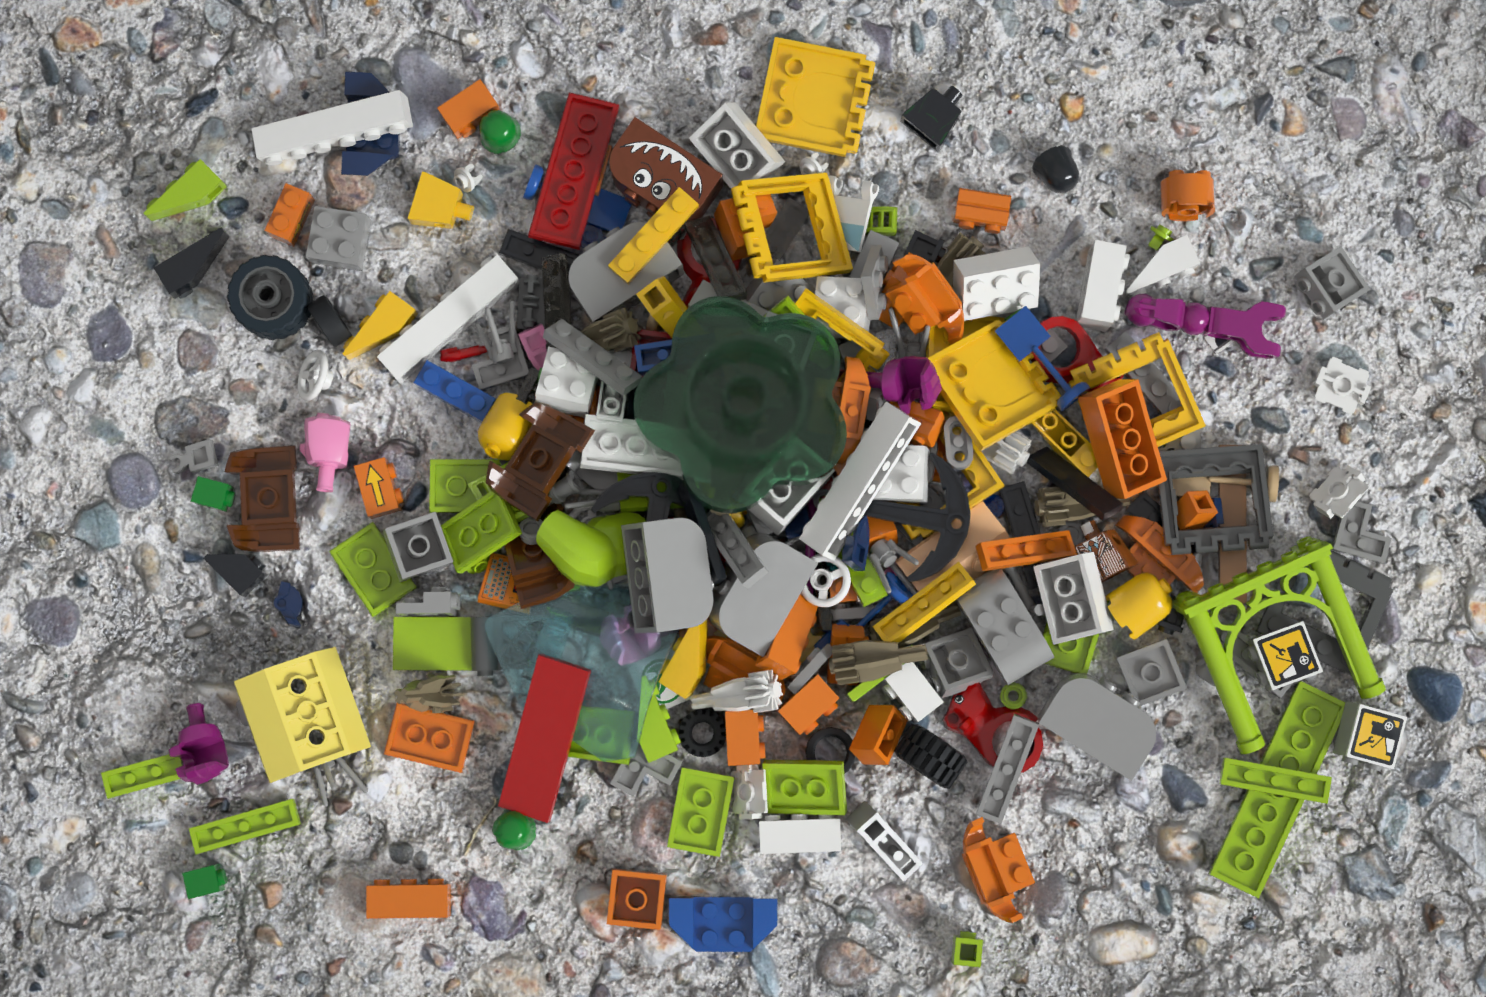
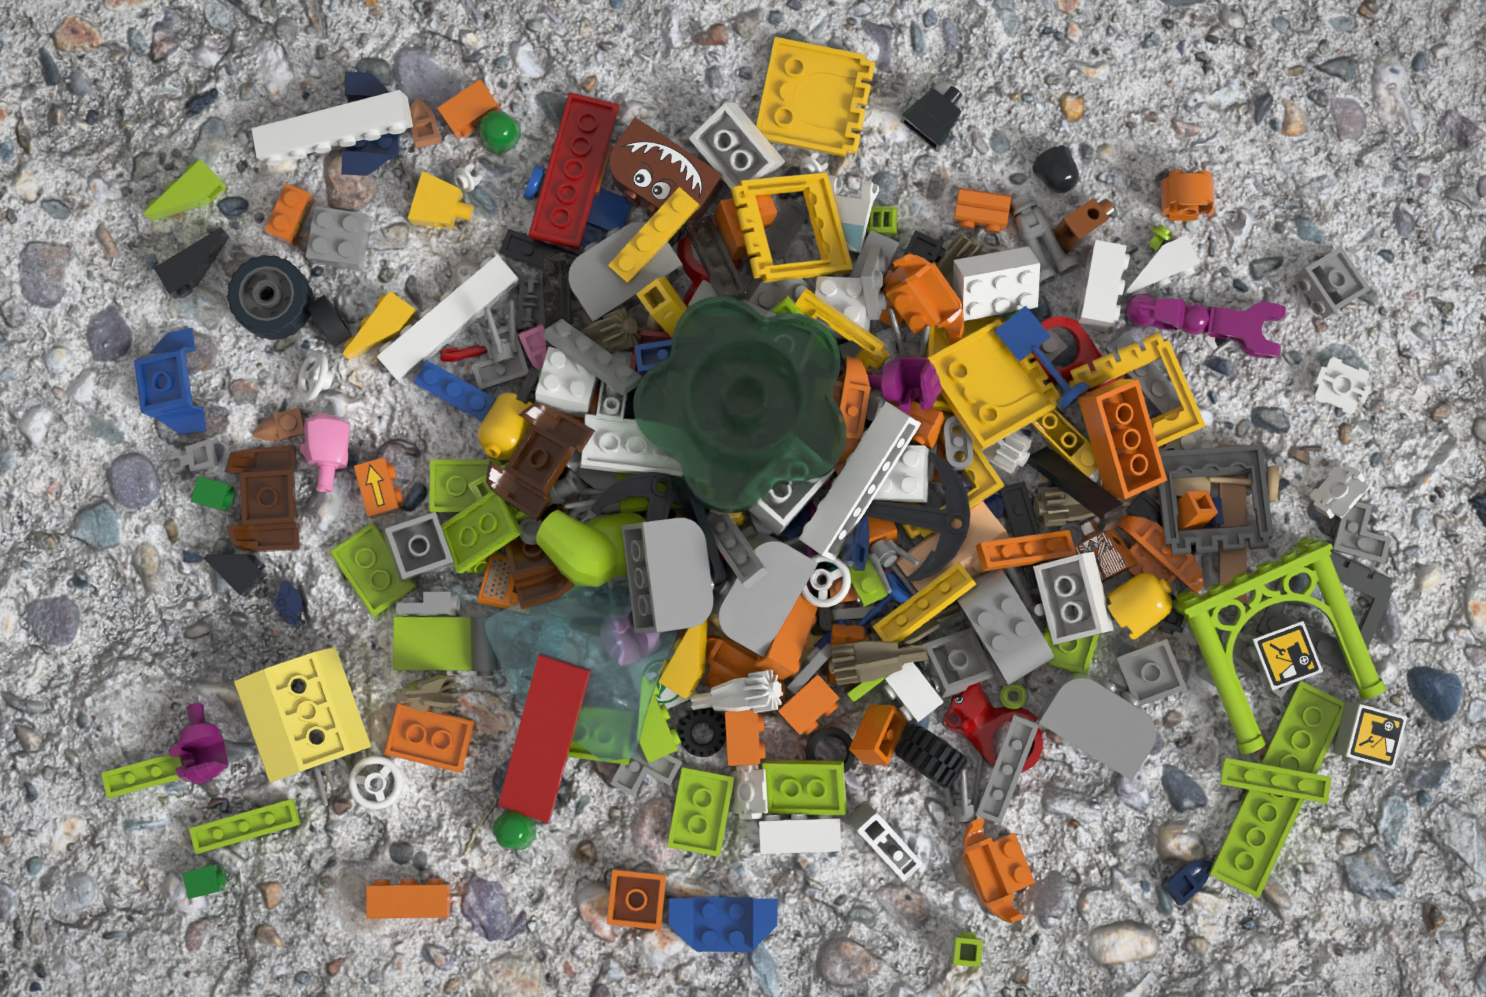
(165, 384): none -> blue piece
(281, 426): none -> nougat plate
(355, 779): none -> white piece
(424, 125): none -> nougat plate
(965, 808): none -> light grey plant
(1034, 224): none -> light grey piece
(1082, 223): none -> dark orange torso
(1187, 881): none -> dark blue plate

